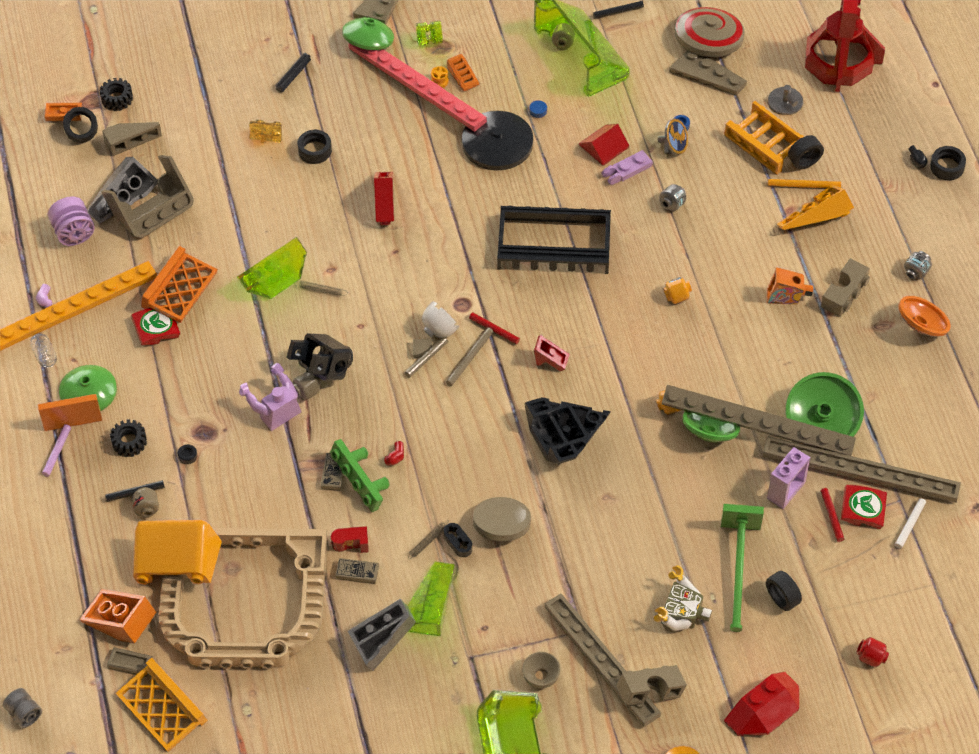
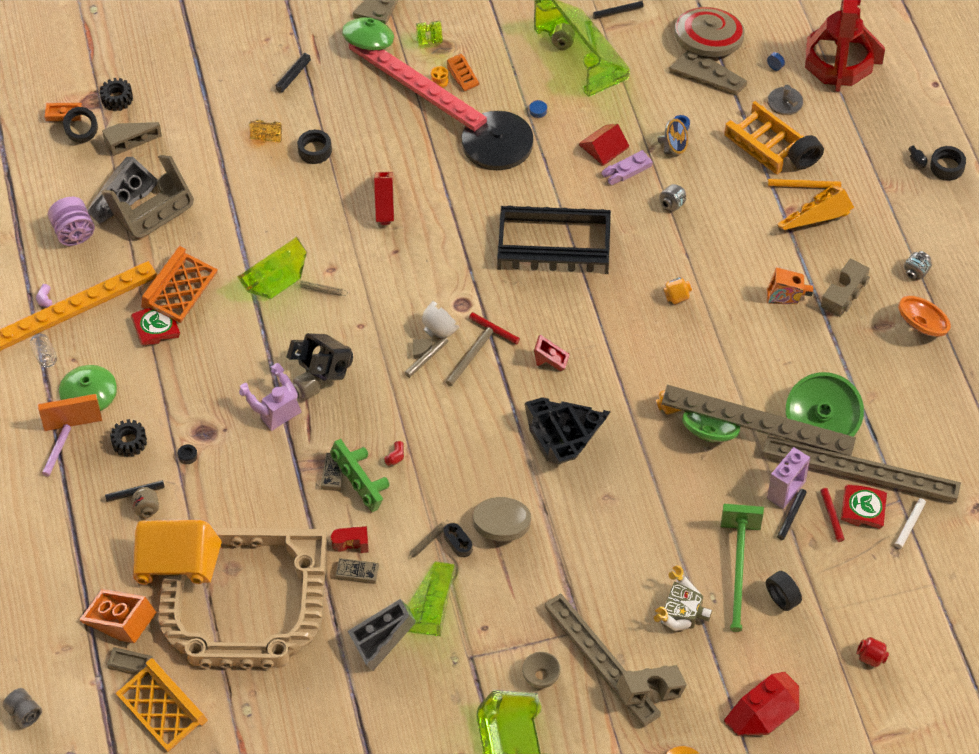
(775, 61): none -> blue tile
(792, 513): none -> black bar

